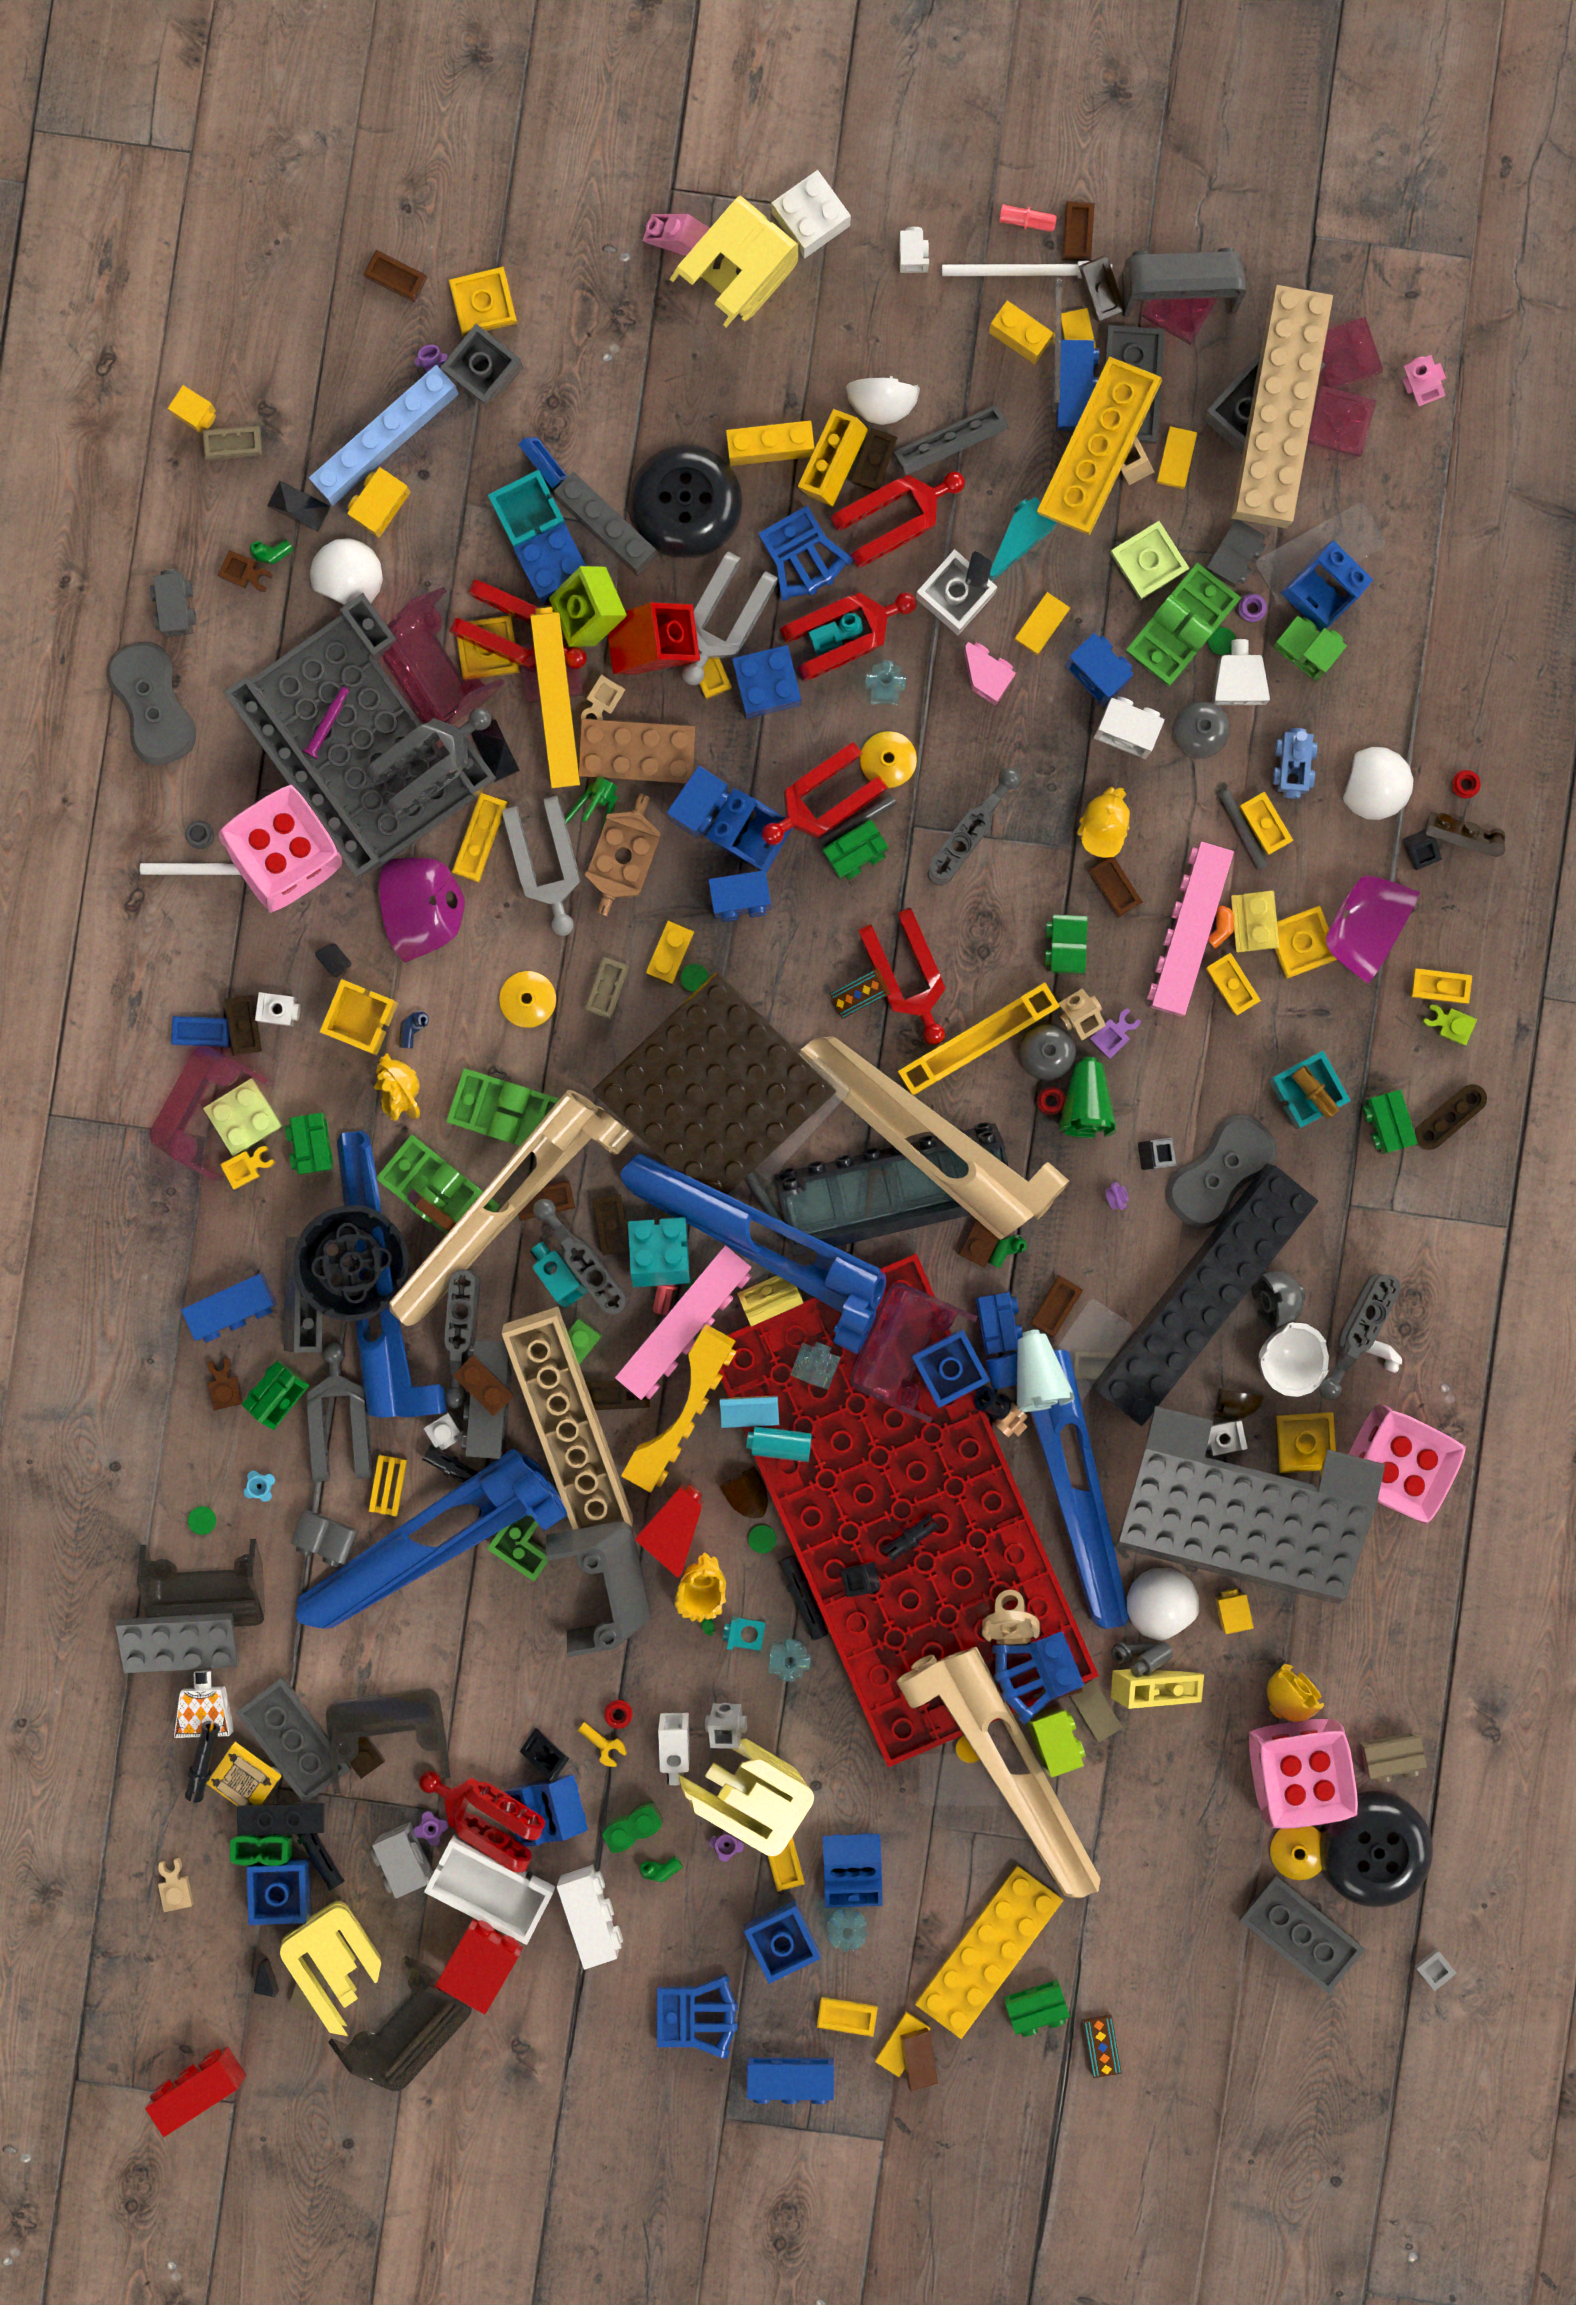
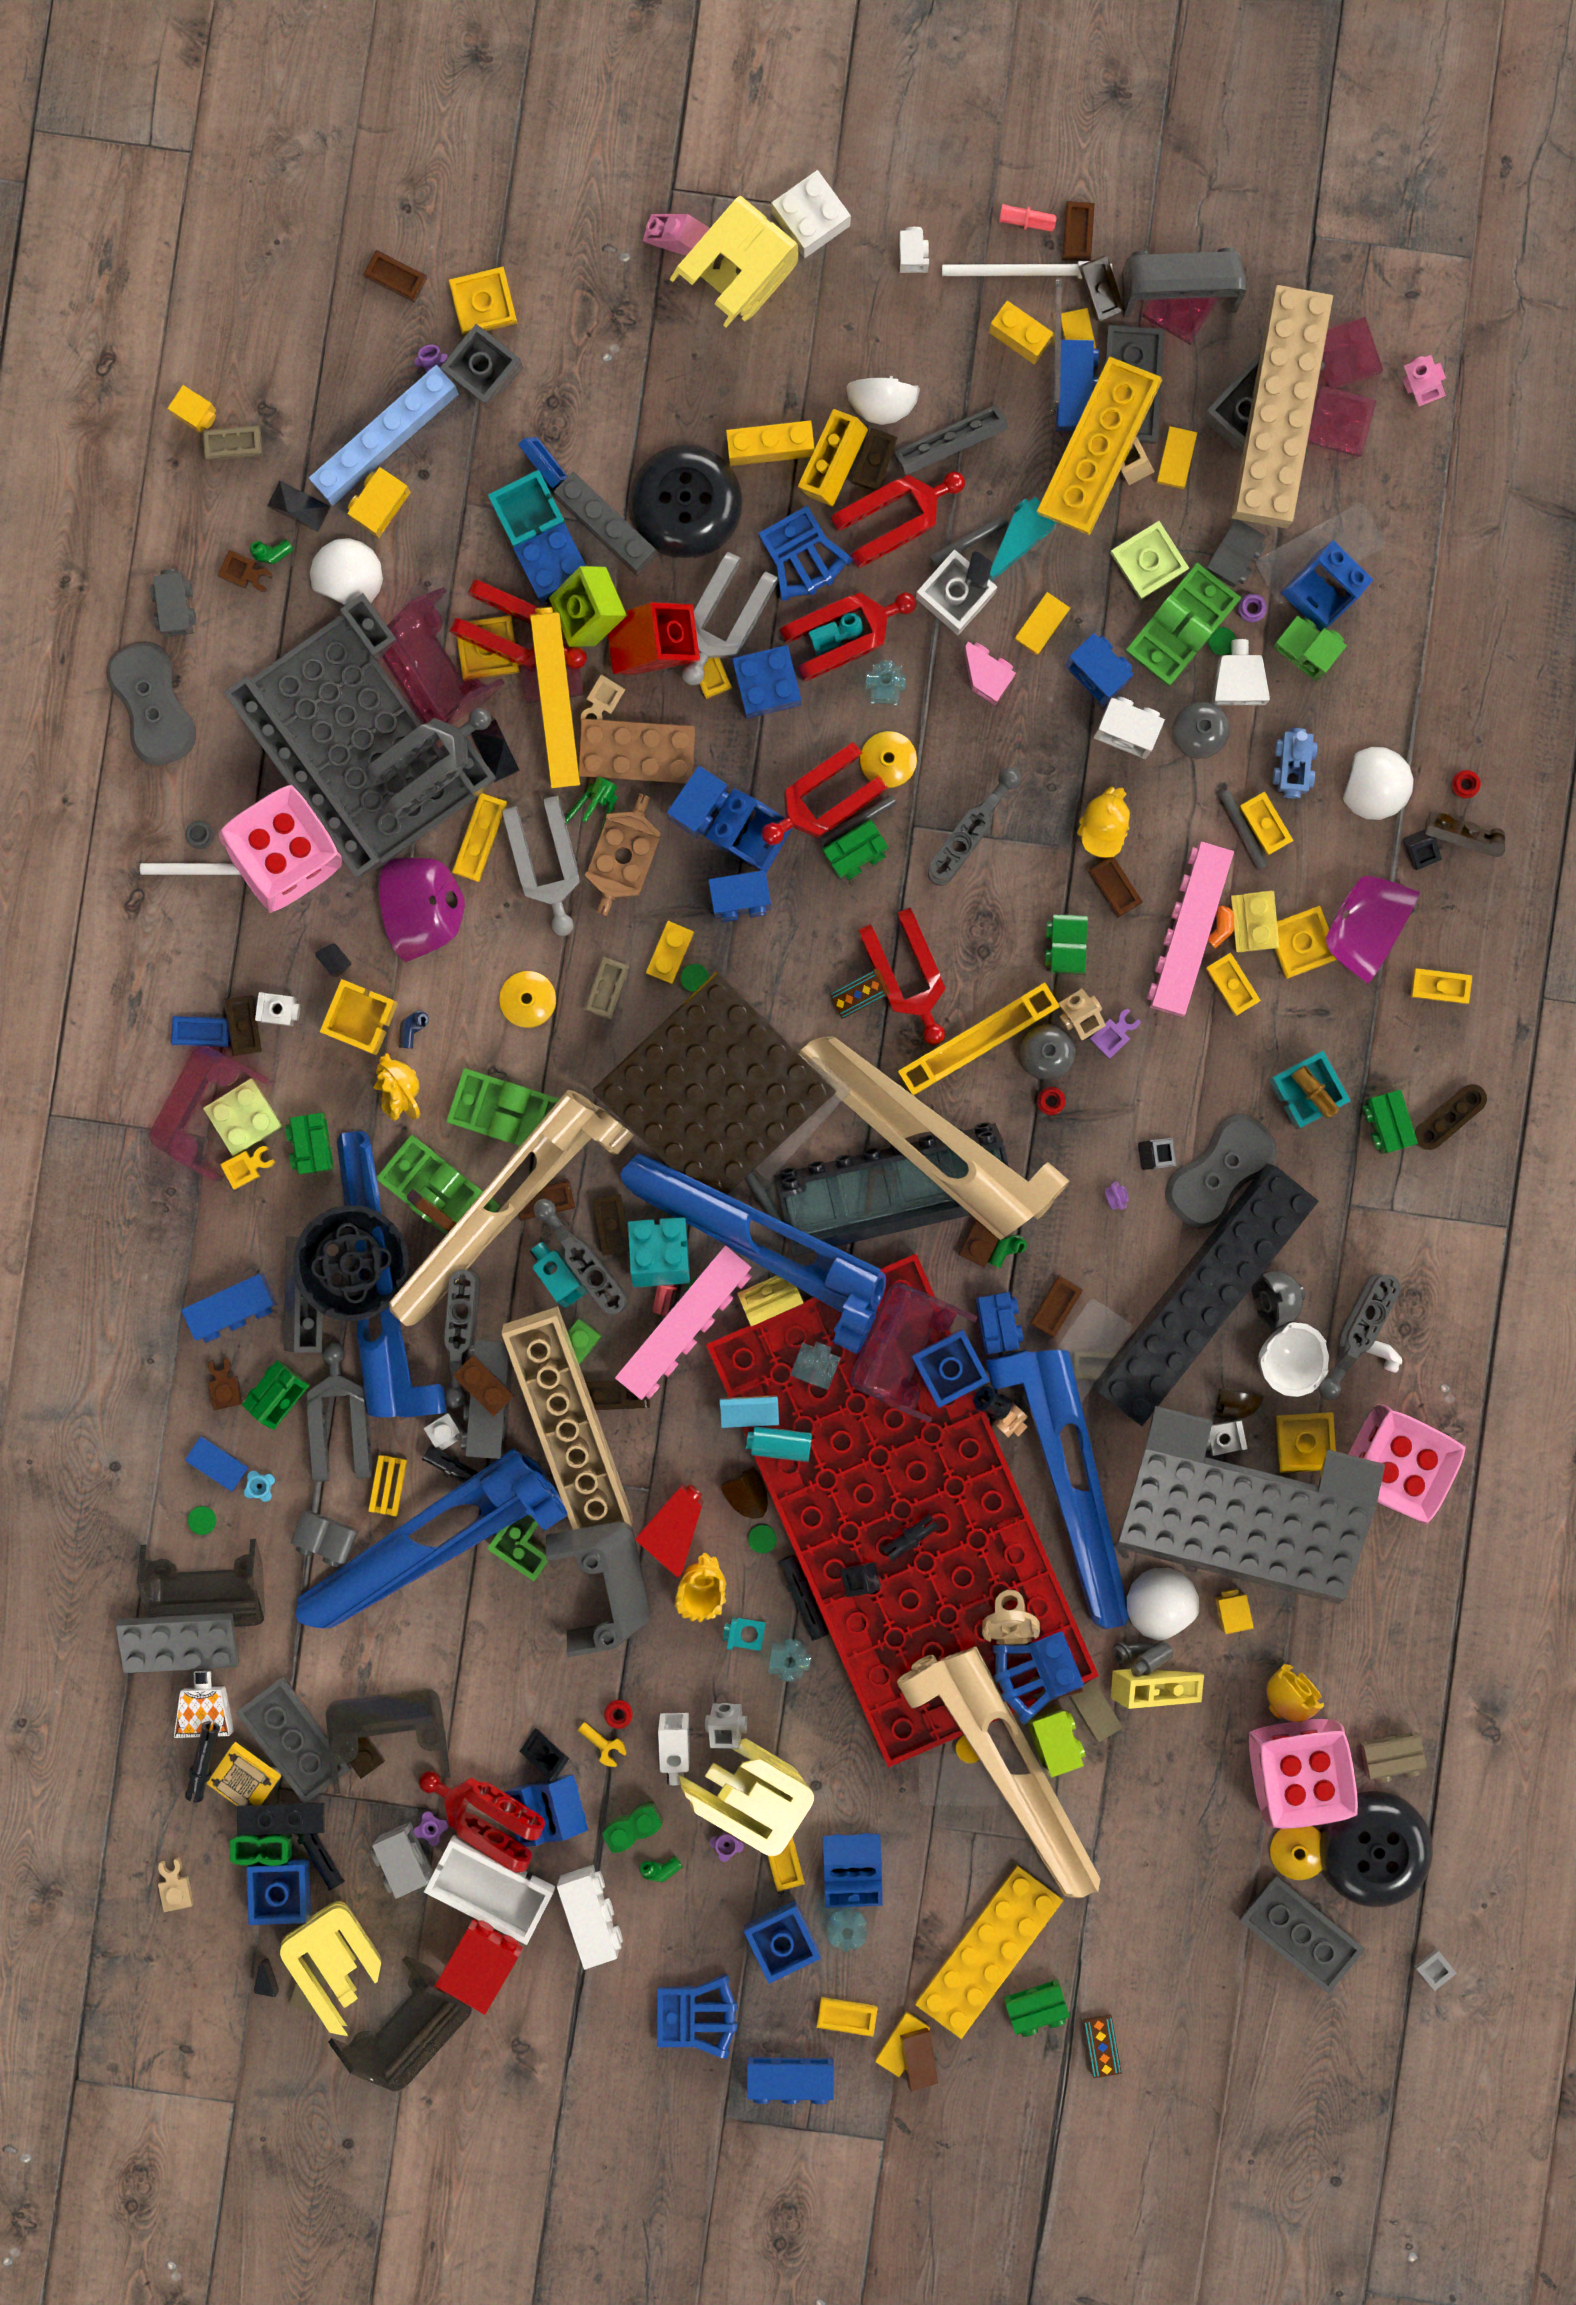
(195, 2090): red brick -> none
(217, 1463): none -> blue tile
(326, 724): magenta piece -> none
(706, 1358): yellow arch -> none
(708, 1626): green piece -> none
(969, 539): none -> dark grey piece
(1039, 1375): light aqua cone -> none
(1088, 1102): green cone -> none
(1454, 1025): lime plate -> none

